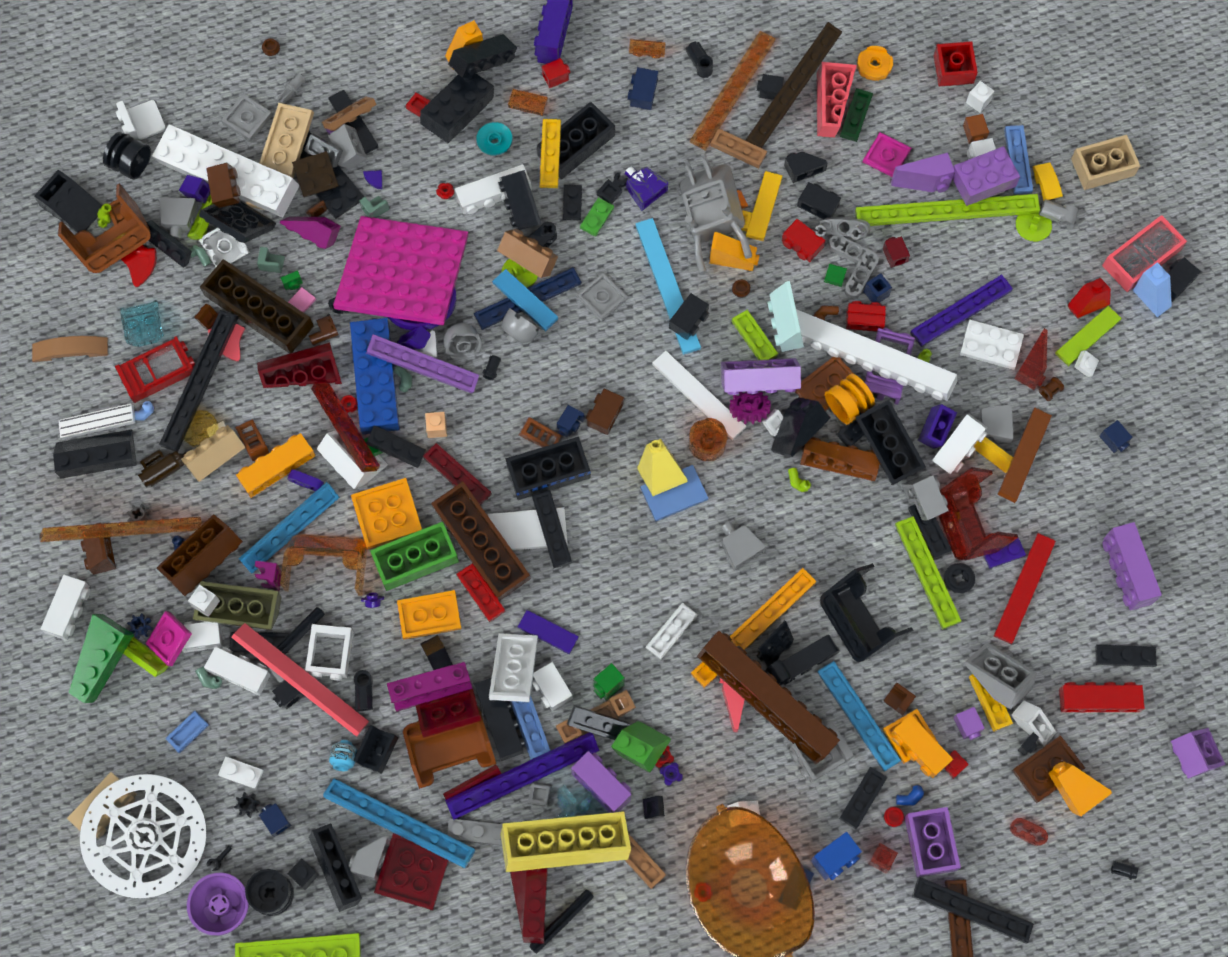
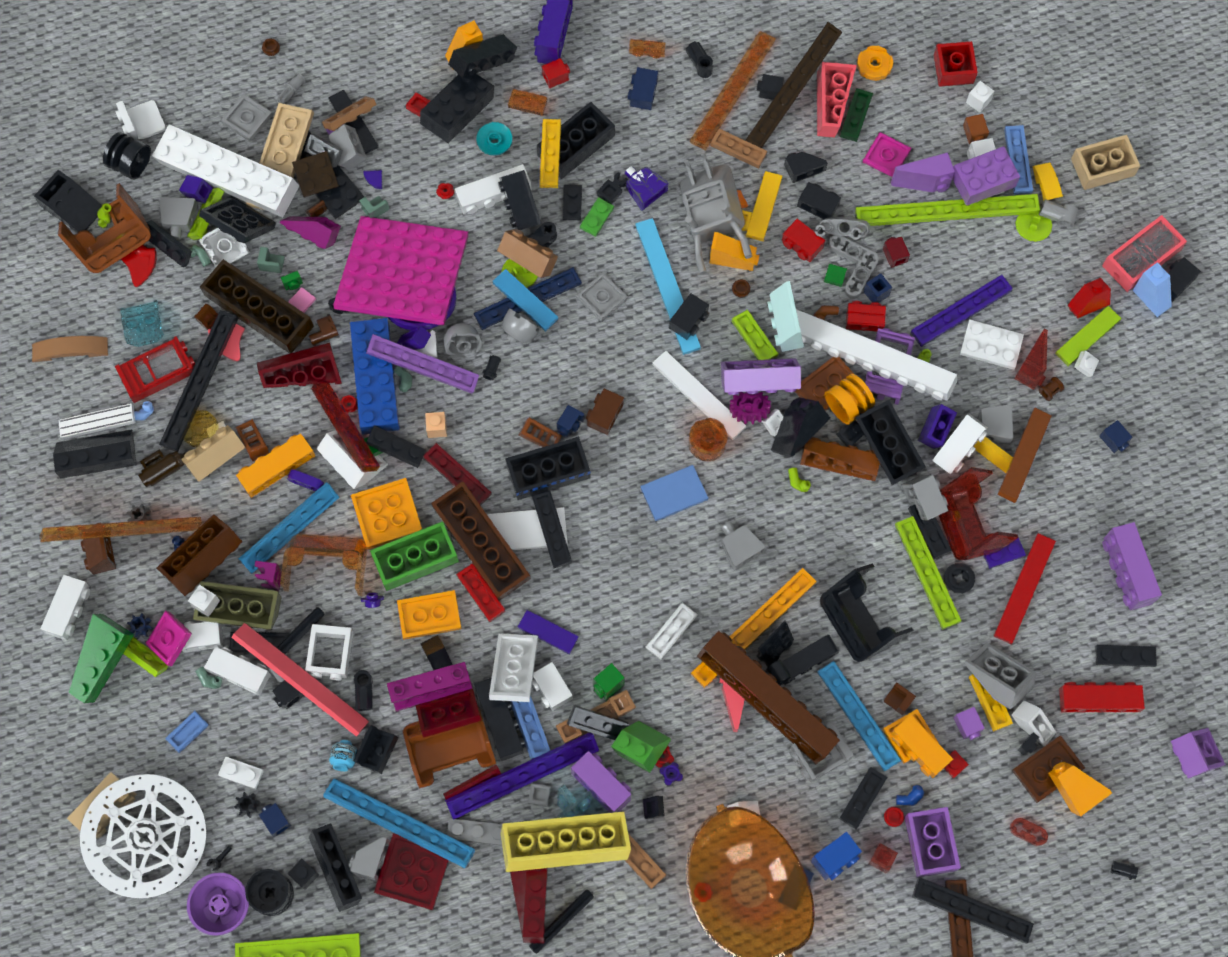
(223, 185): reddish brown brick -> none
(660, 468): light yellow slope -> none

